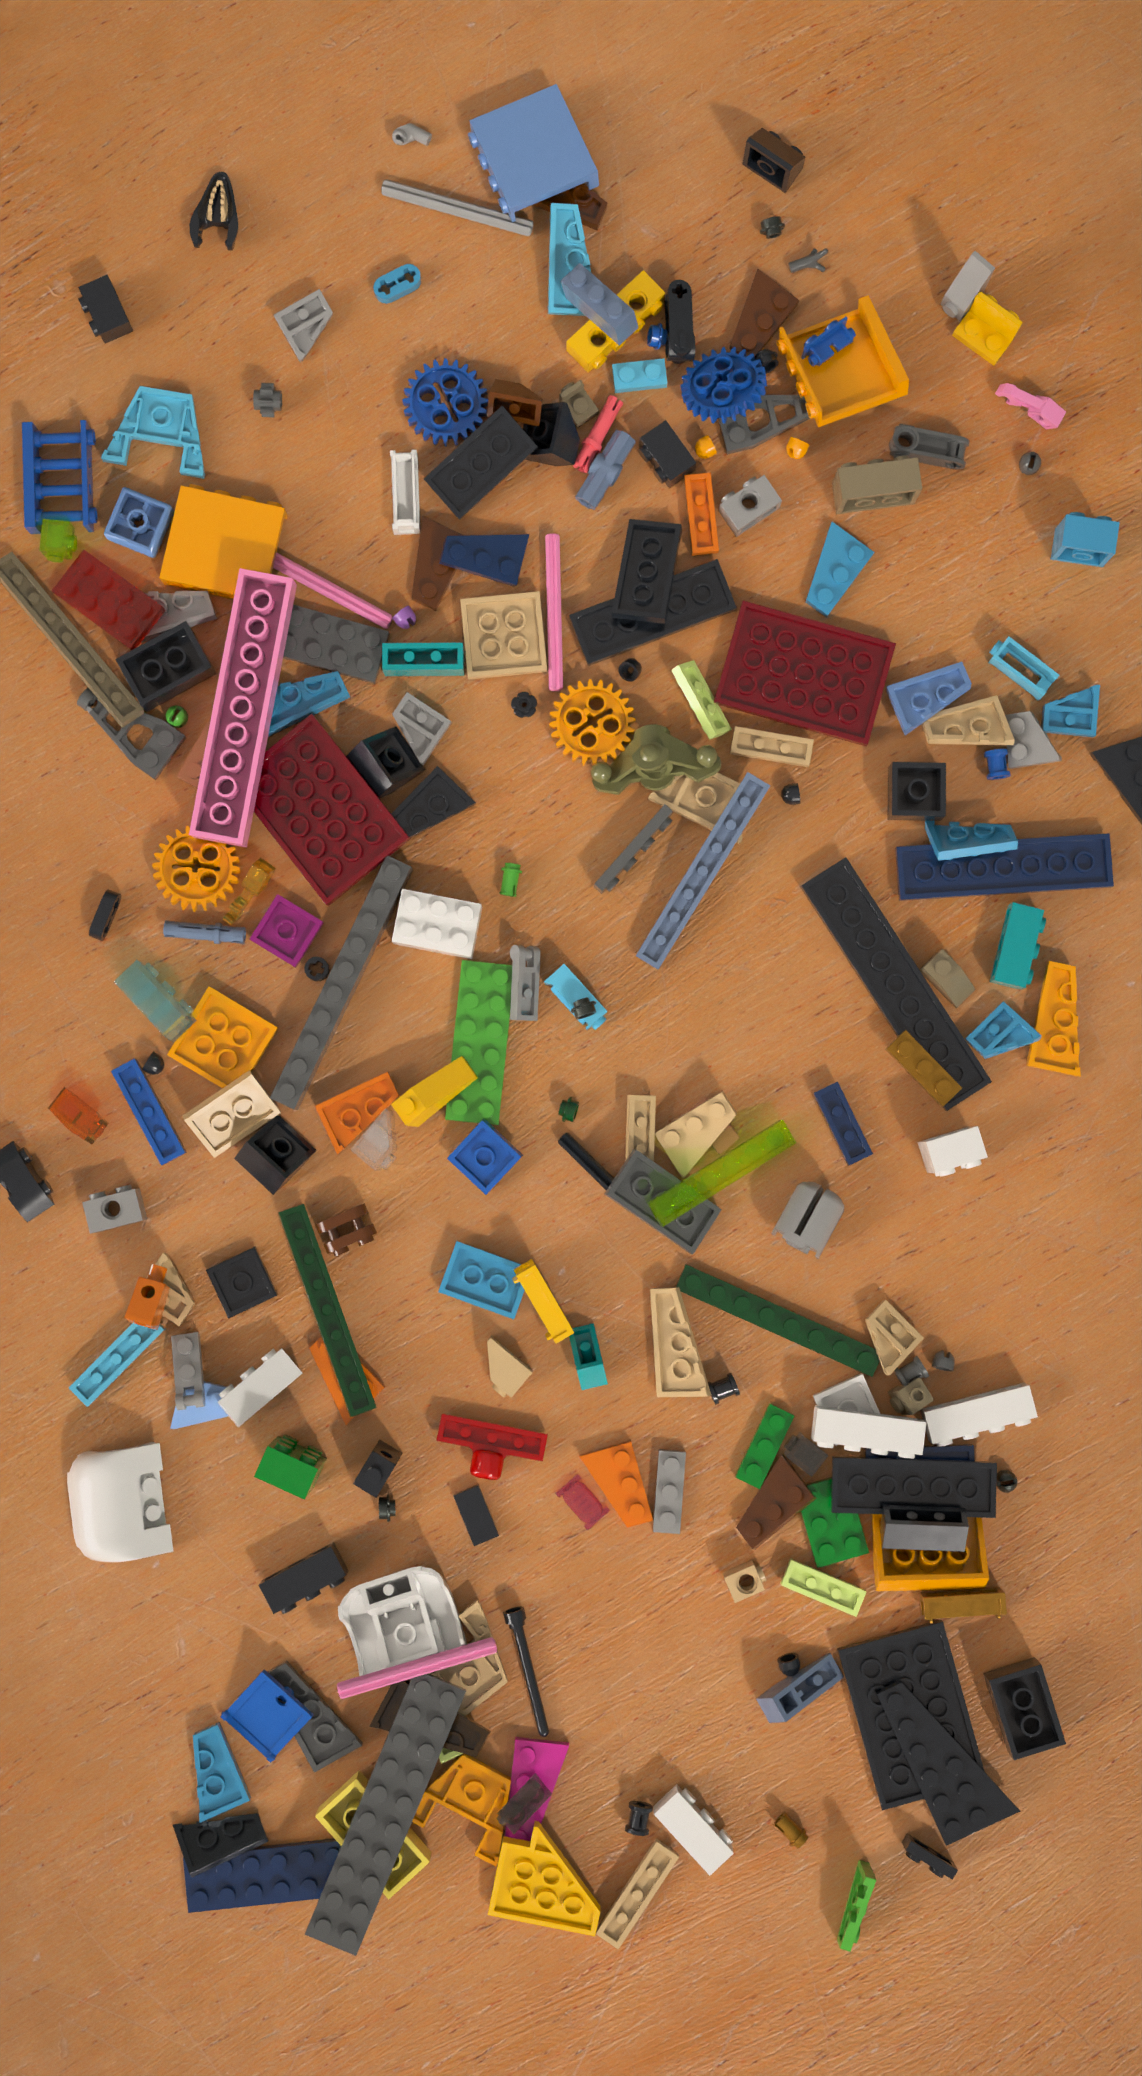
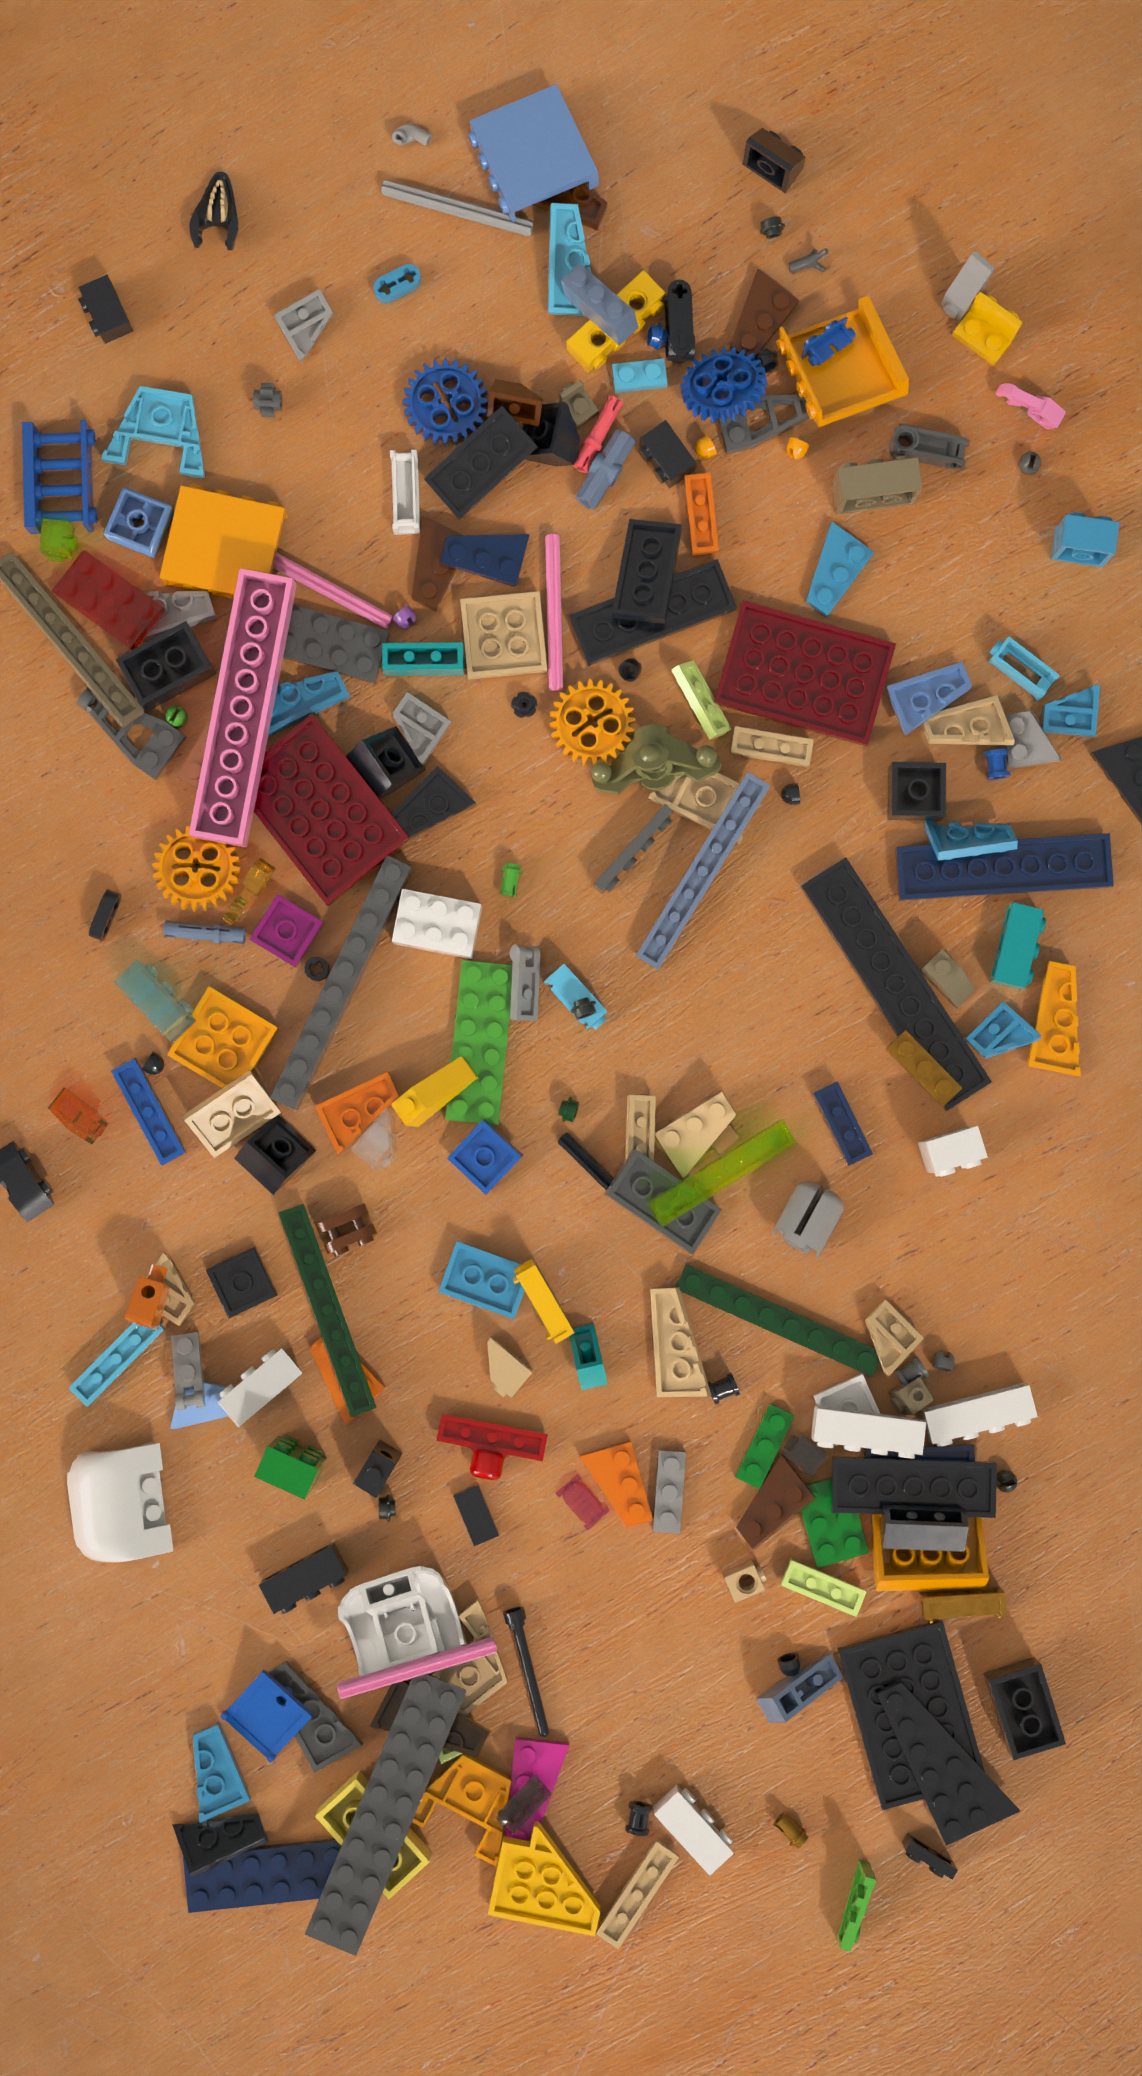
(98, 1214): light grey brick -> none
(742, 518): light grey brick -> none

